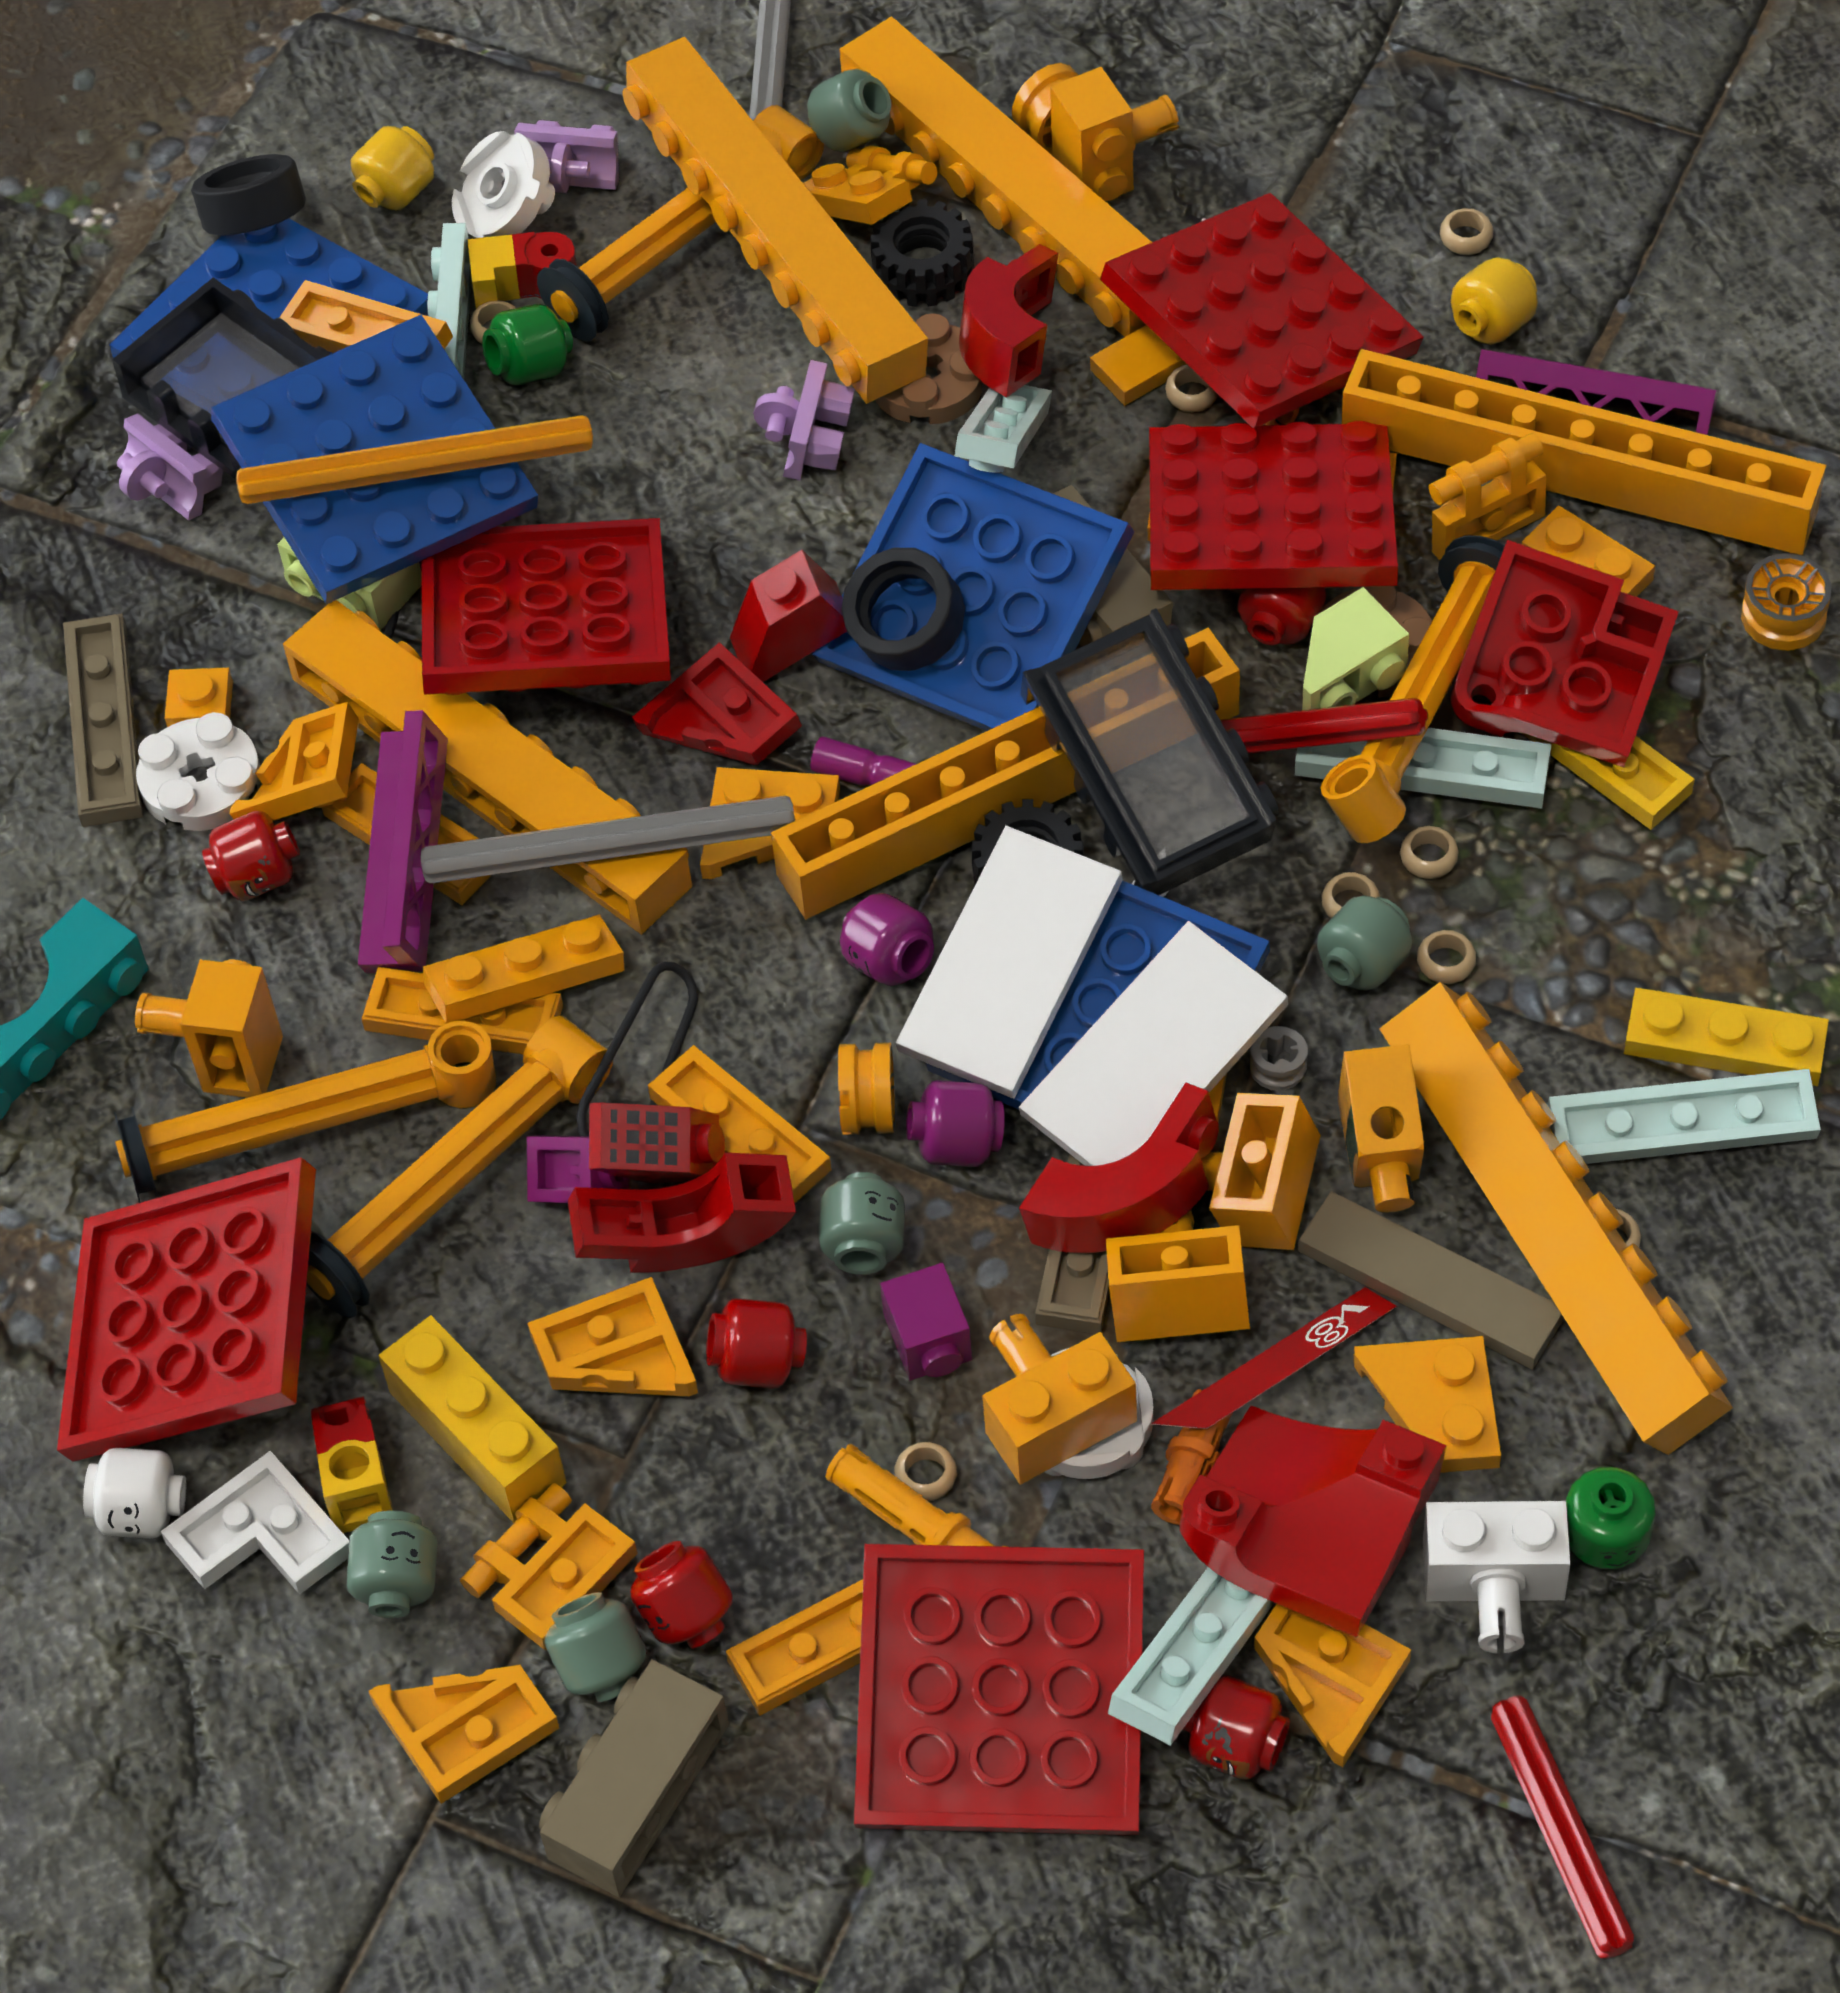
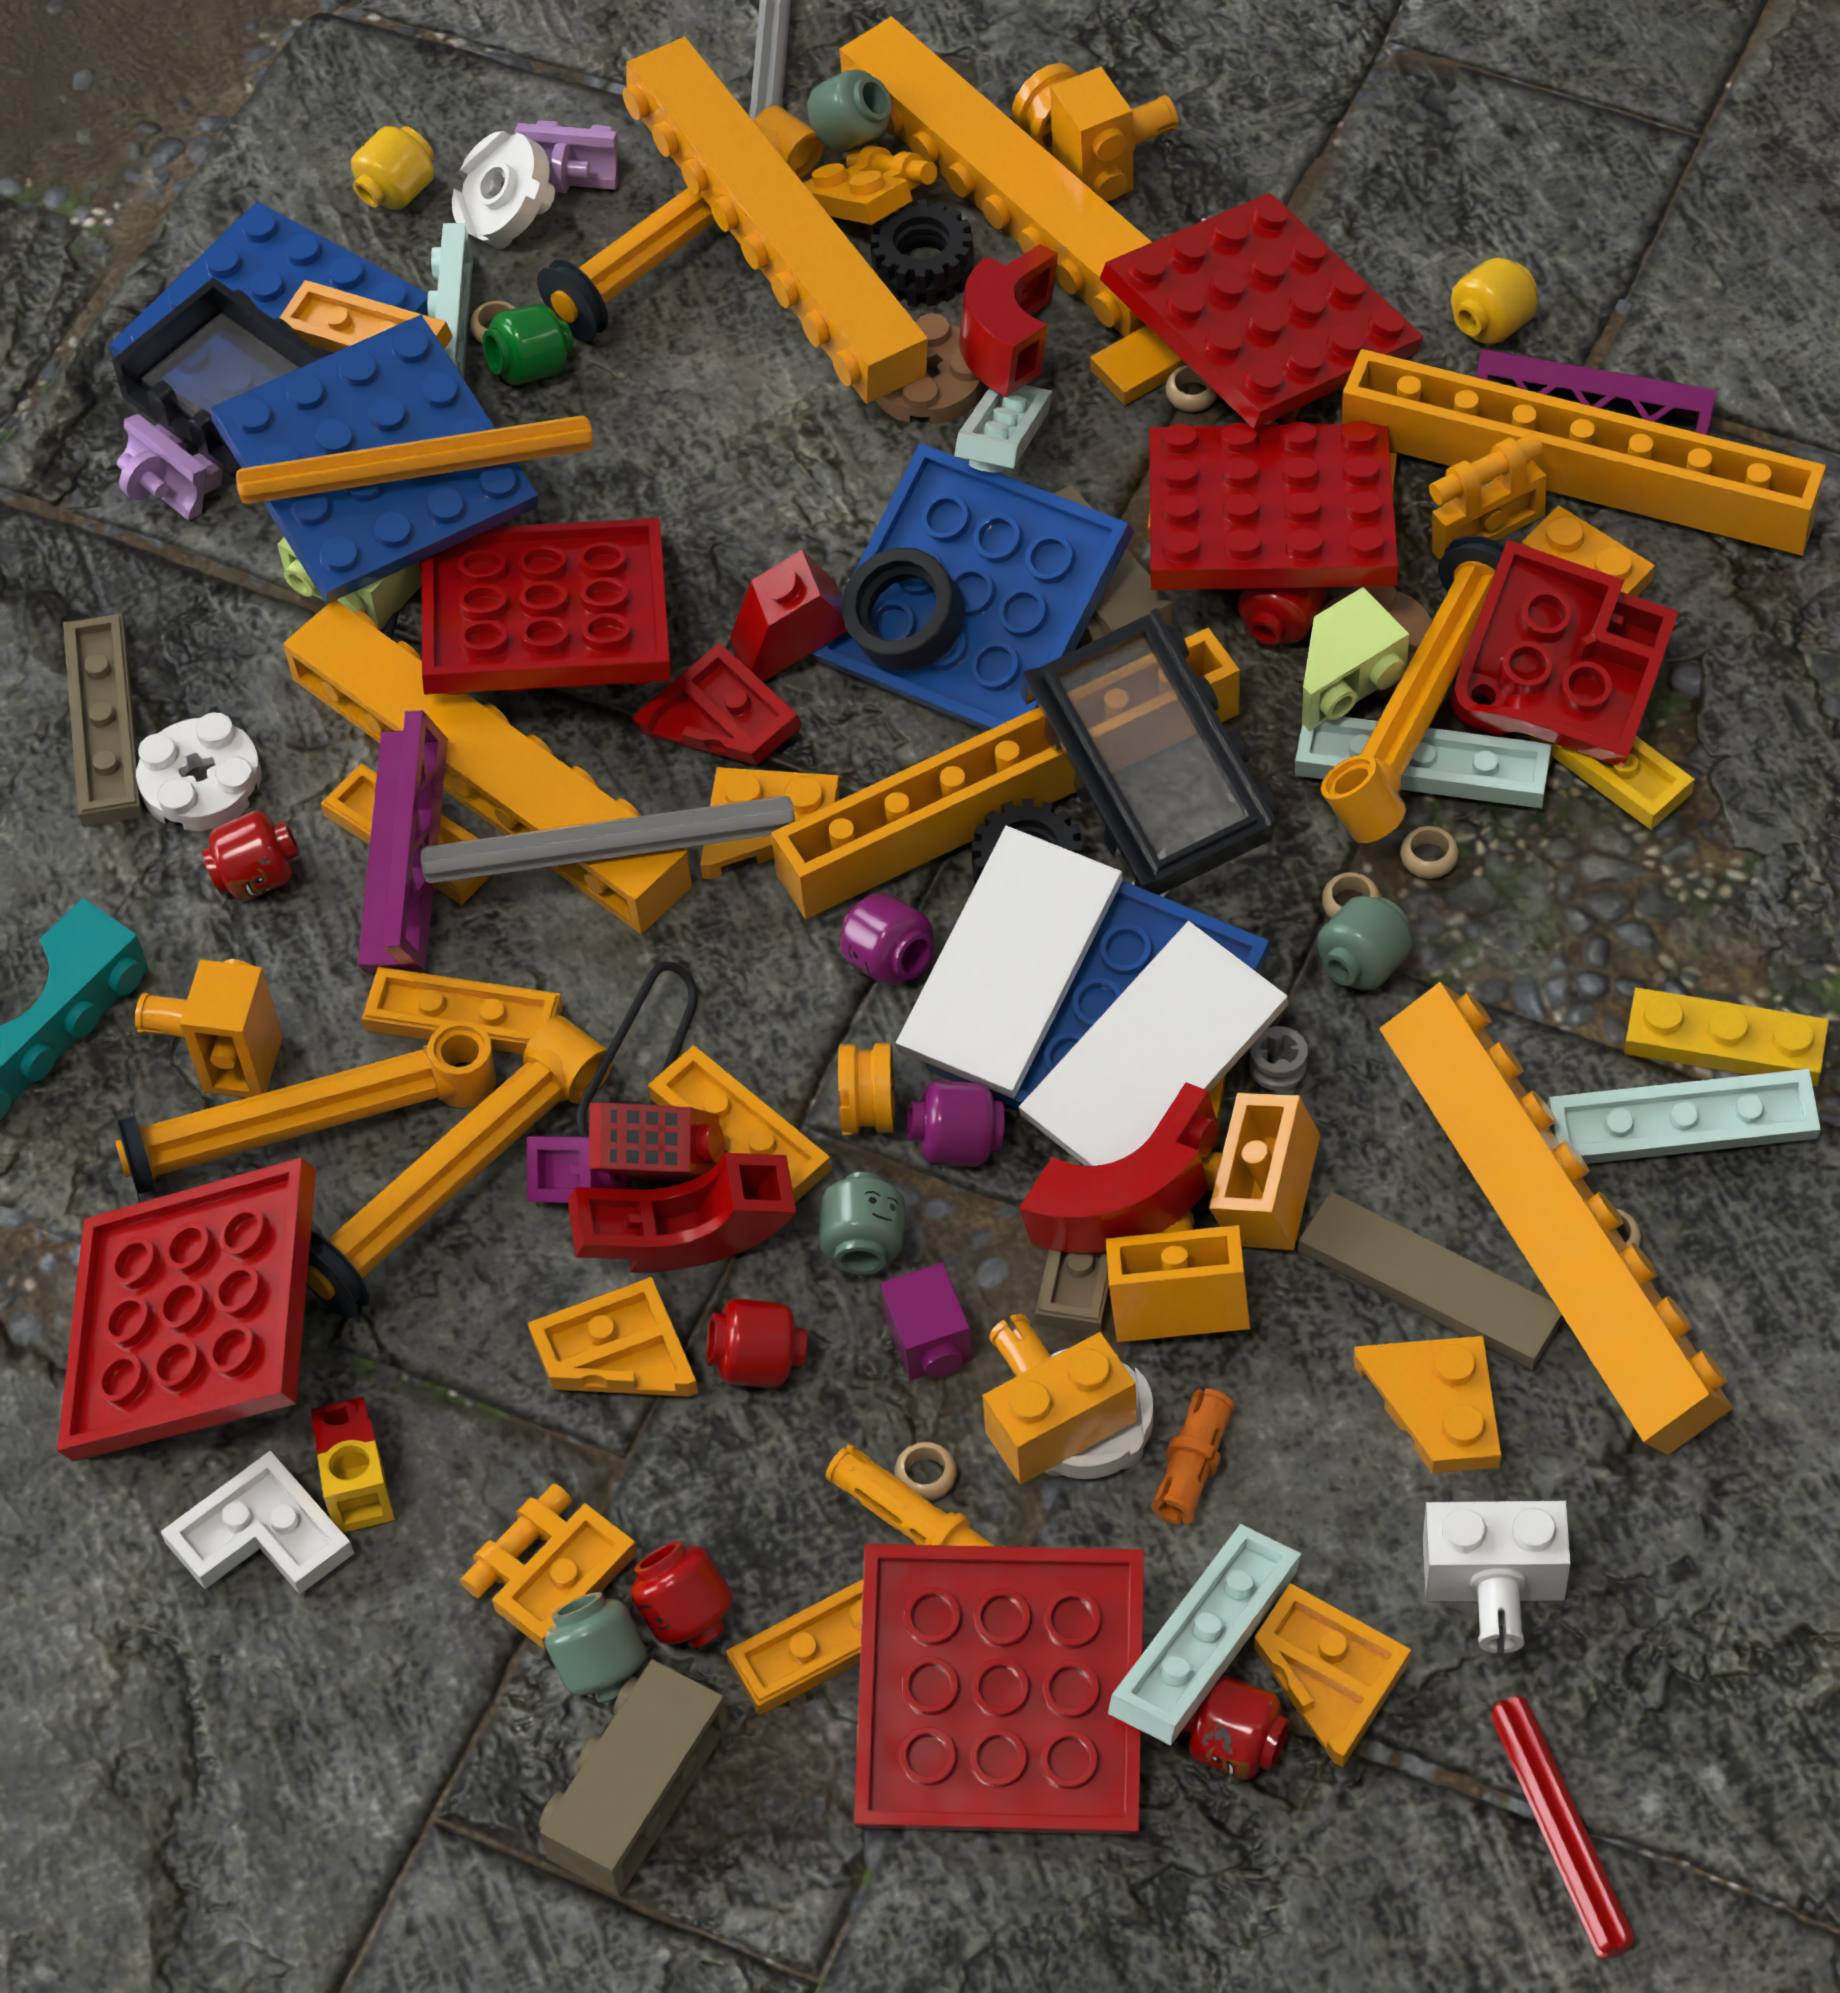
(133, 1492): white head -> none
(197, 693): light orange plate -> none
(248, 194): black tyre -> none
(307, 766): light orange wing -> none
(391, 1563): sand green head -> none
(465, 1724): light orange wing -> none
(471, 1417): yellow brick -> none
(509, 264): leg -> none
(523, 969): light orange plate -> none
(785, 415): lavender hips -> none
(854, 762): magenta piece -> none
(1278, 1361): red sticker -> none
(1312, 1512): red slope -> none
(1330, 725): red axle -> none
(1382, 1123): light orange torso -> none
(1446, 974): tan piece -> none
(1469, 218): tan piece -> none
(1609, 1517): green head -> none
(1786, 601): light orange wheel -> none

